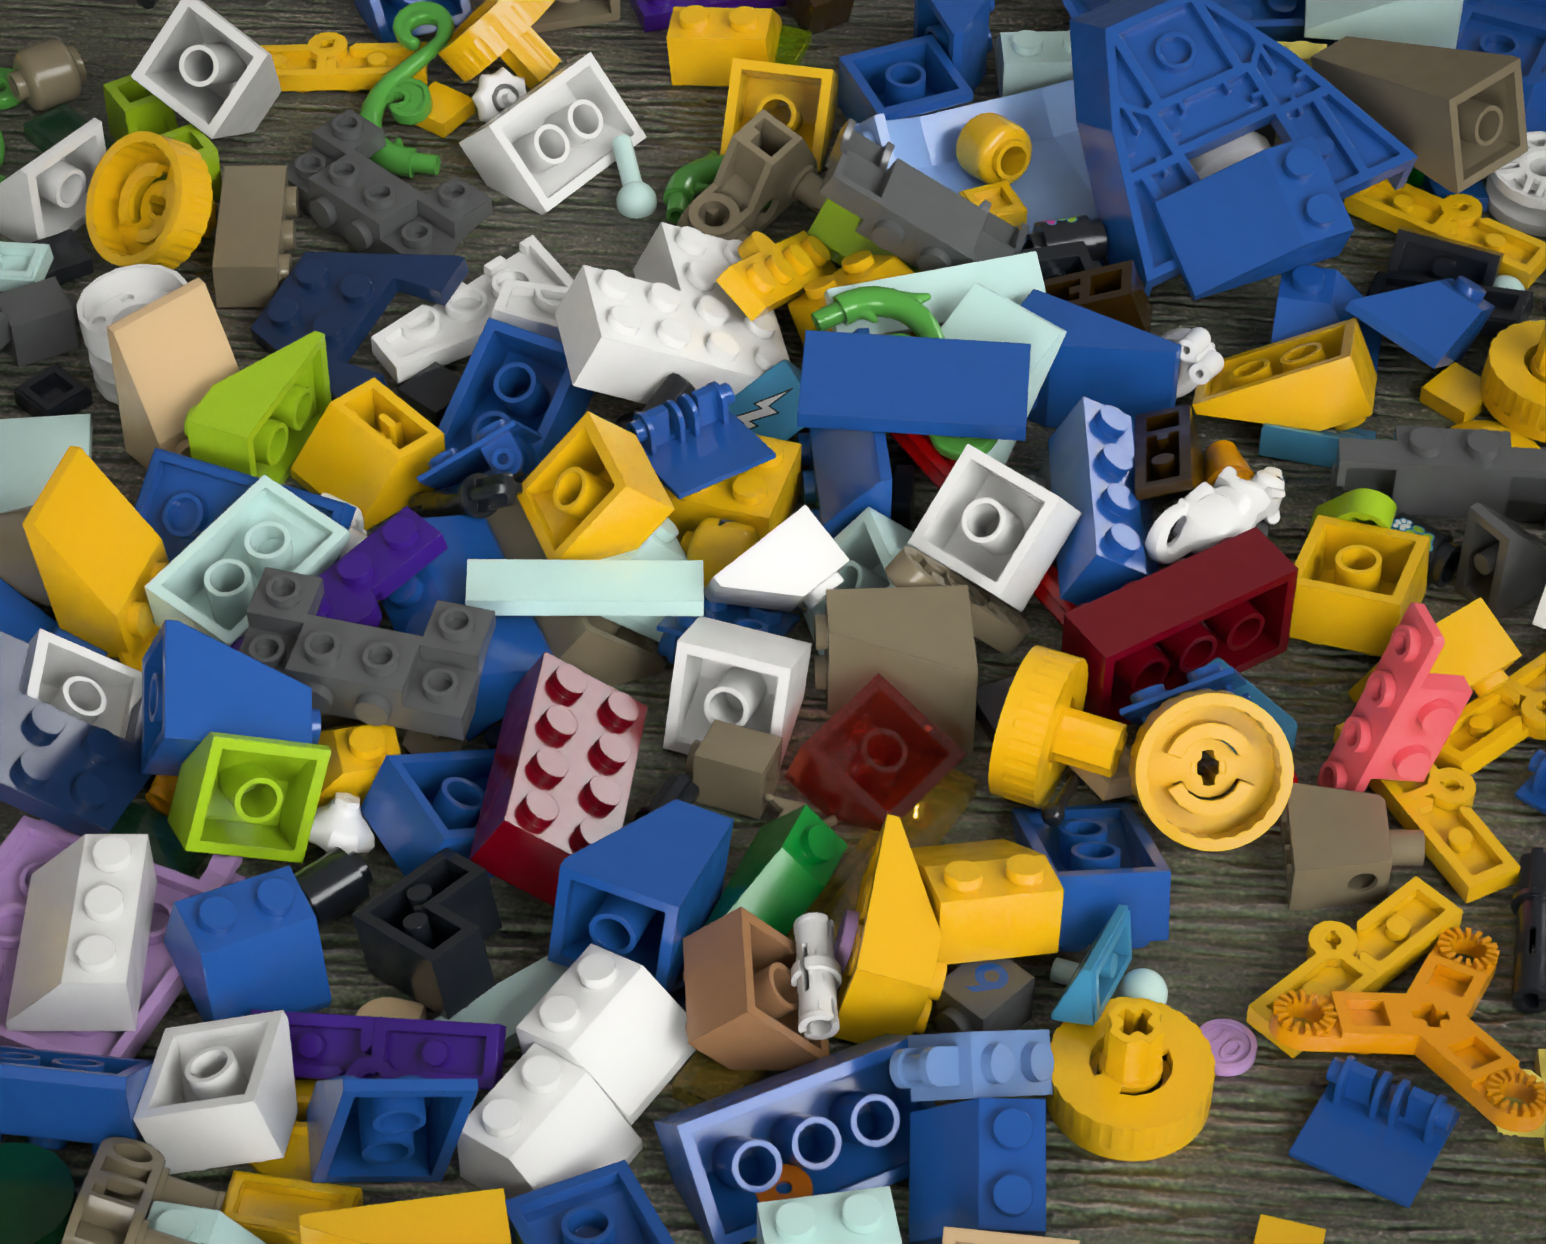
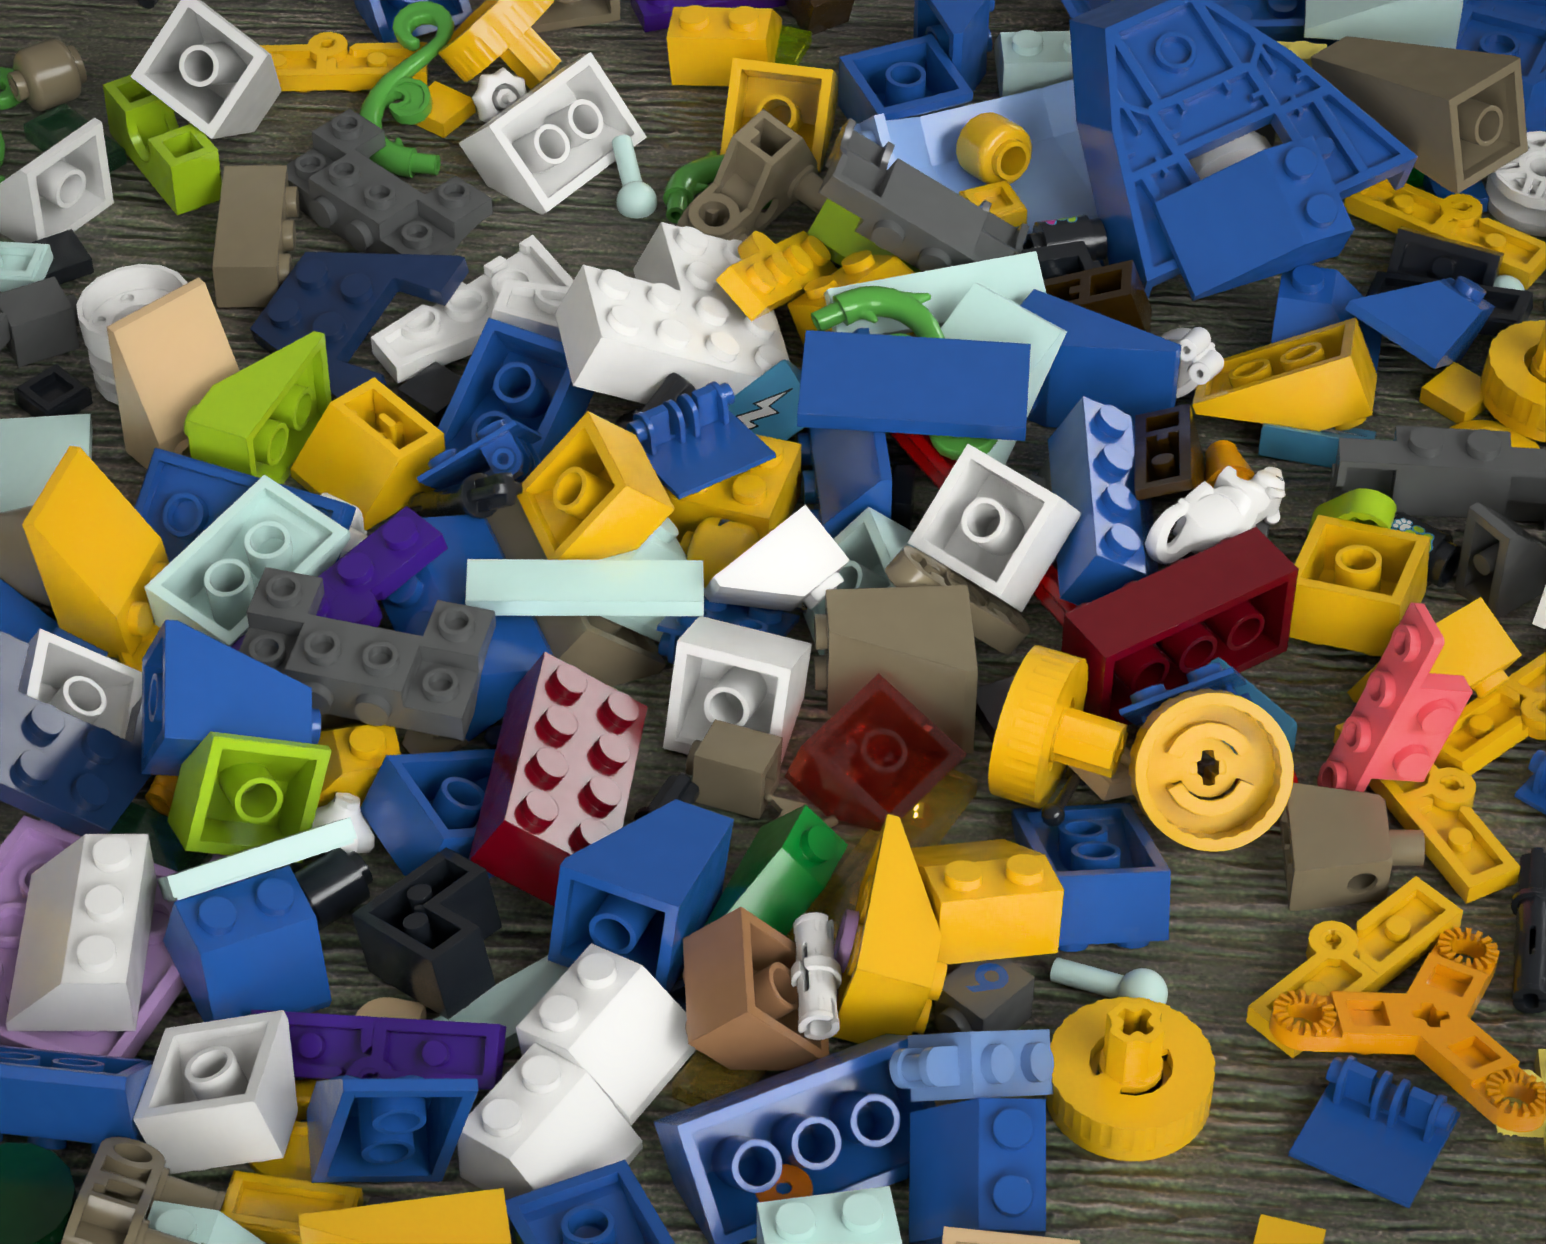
(171, 210): yellow piece -> none
(257, 860): none -> light aqua tile
(1097, 972): dark azure slope -> none
(1232, 1046): lavender piece -> none

